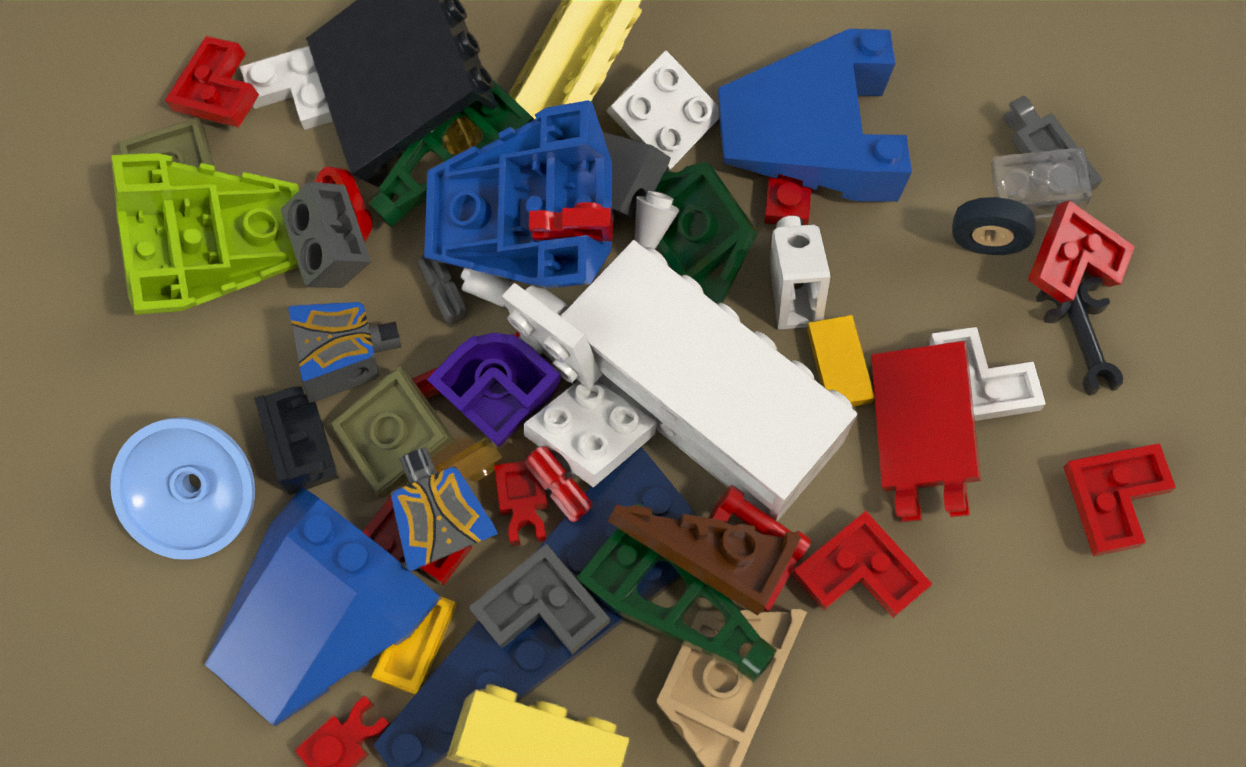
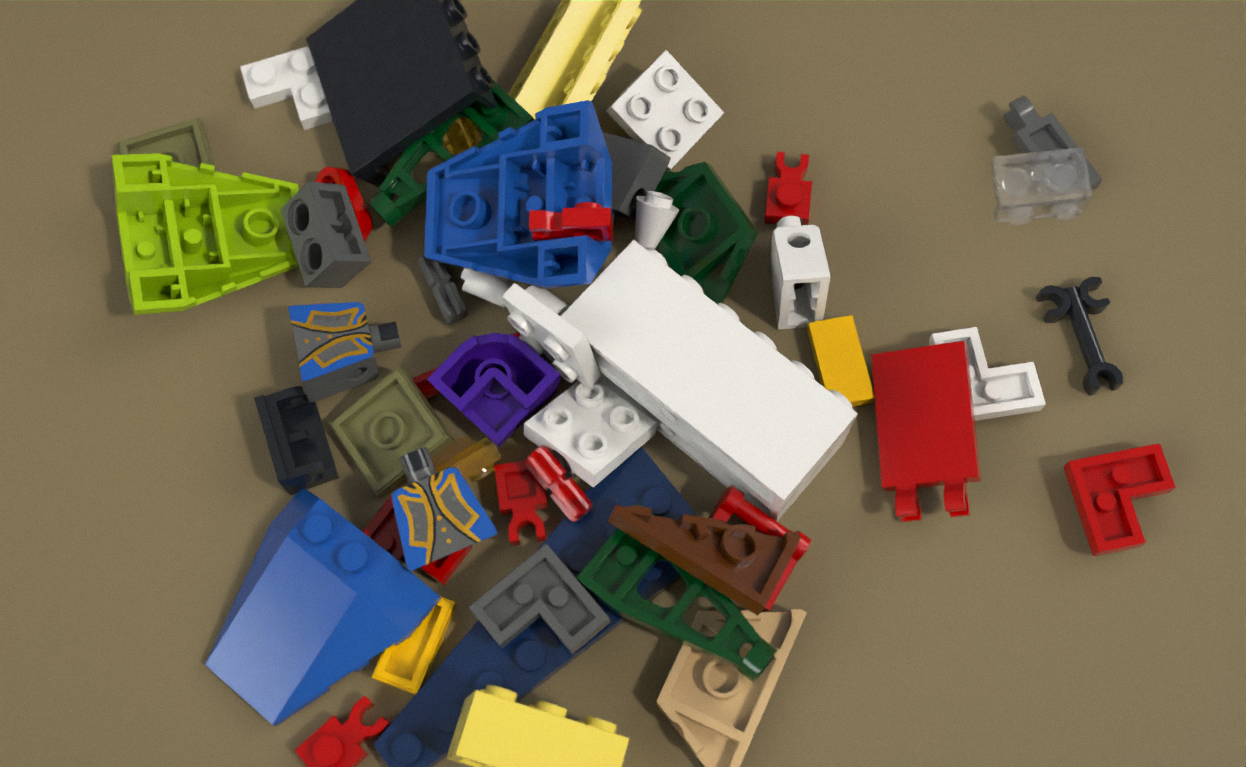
(161, 505): light blue dish -> none
(207, 85): red plate -> none
(806, 118): blue wedge -> none
(866, 556): red plate -> none
(994, 226): black bush -> none
(1075, 245): plate -> none

